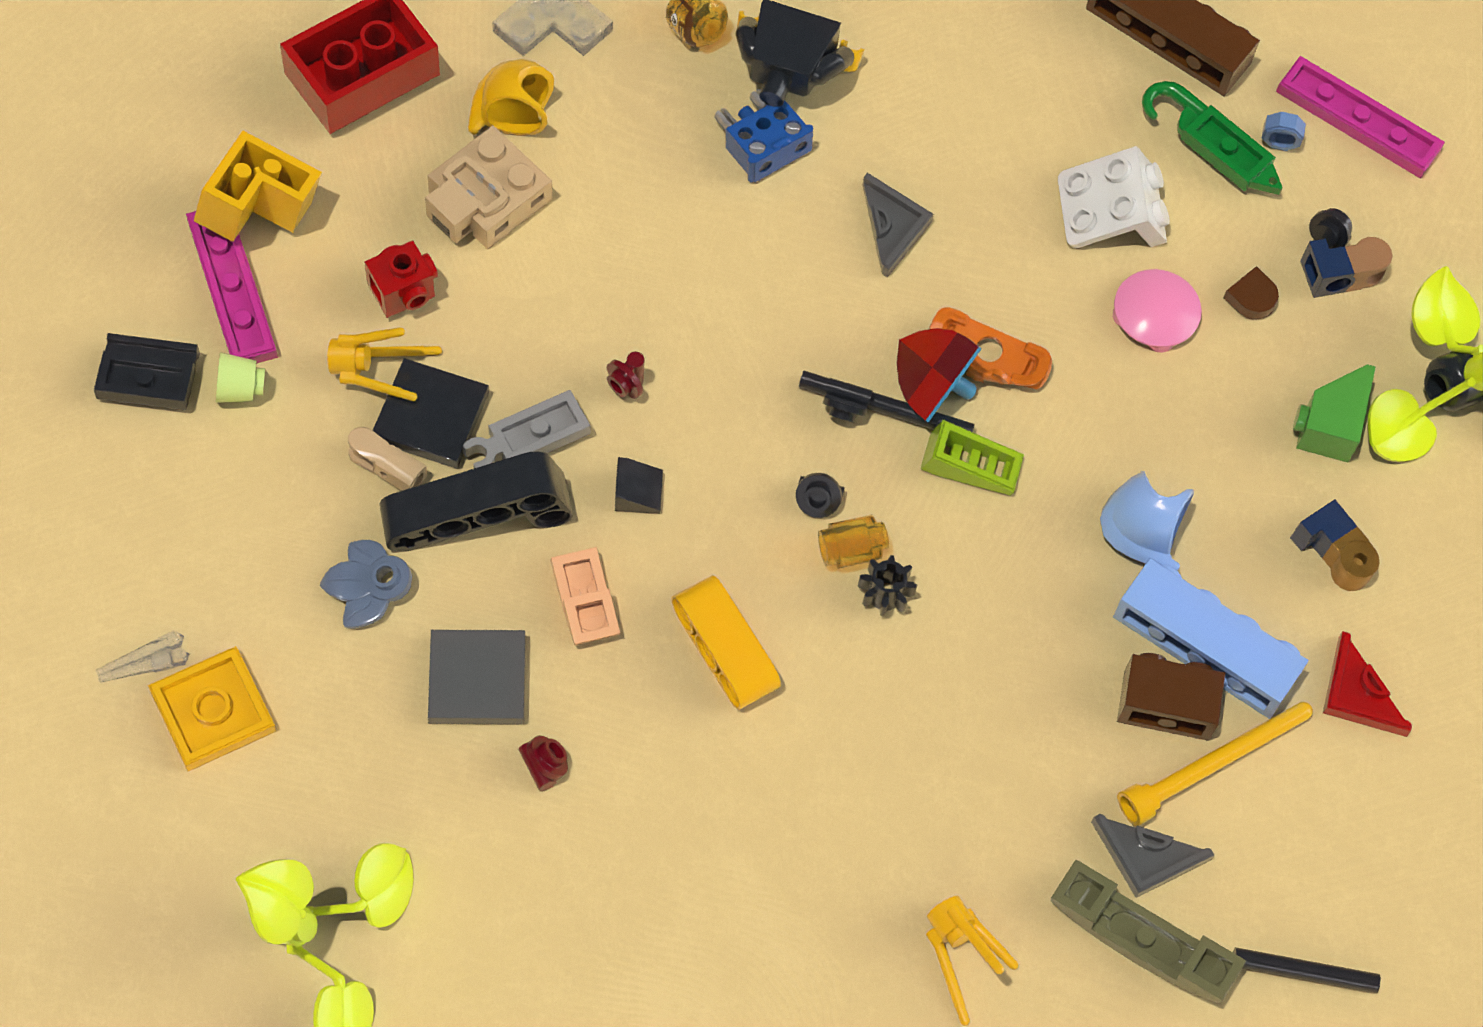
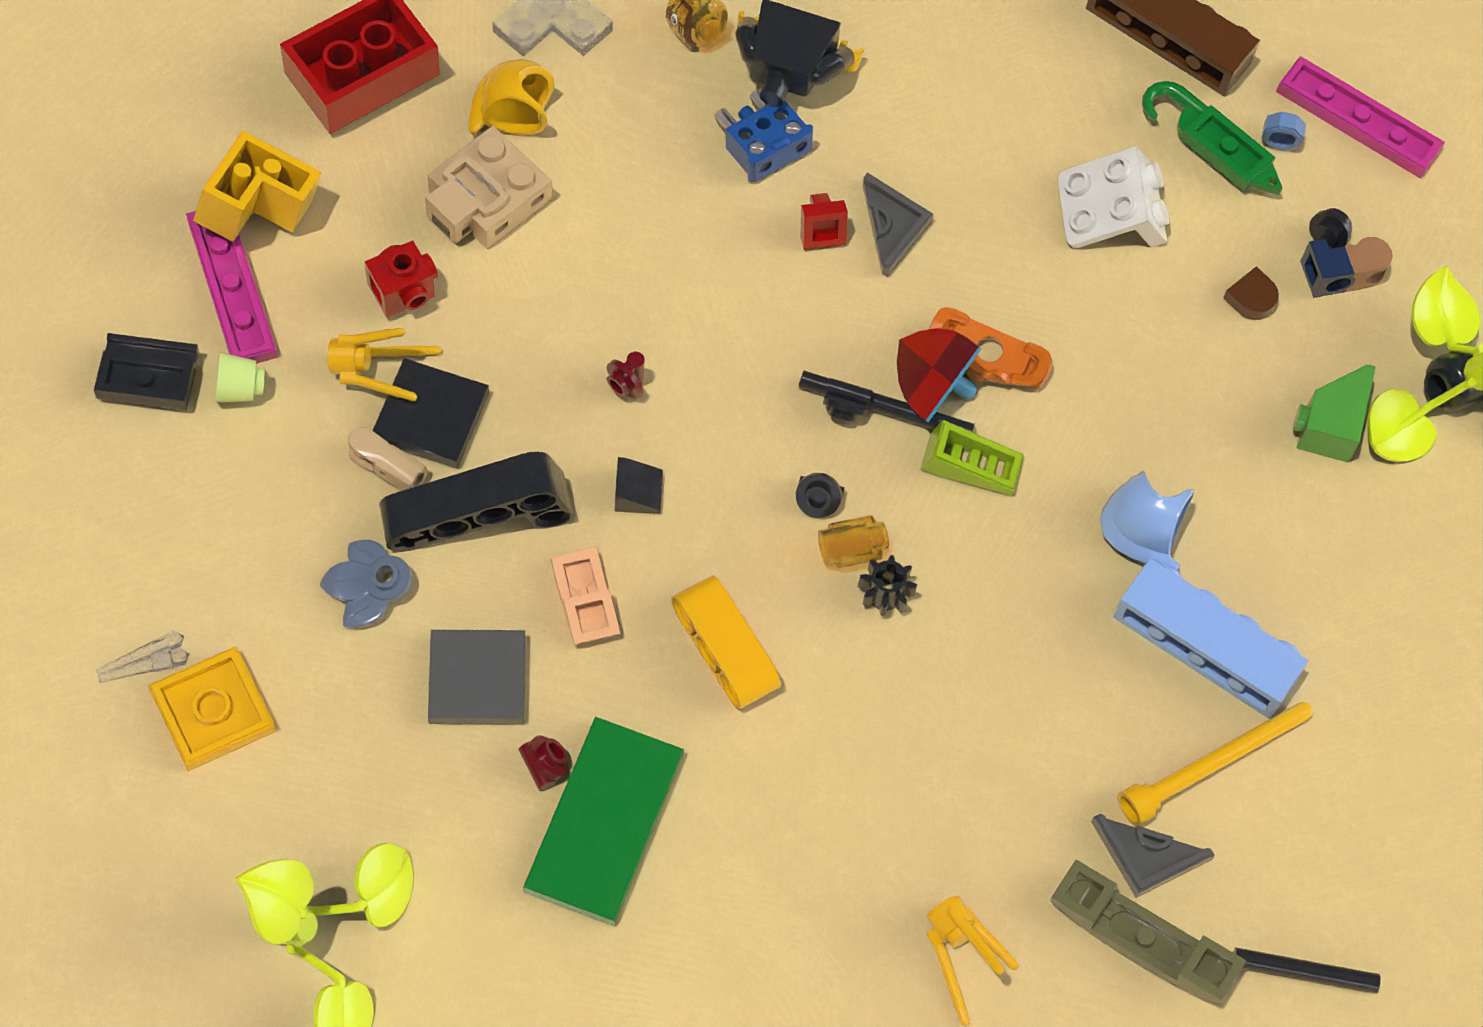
(532, 430): light grey plate -> none
(603, 821): none -> green tile
(823, 222): none -> red tile
(1157, 309): bright pink dish -> none
(1171, 696): reddish brown brick -> none
(1340, 545): leg -> none
(1359, 693): red tile -> none

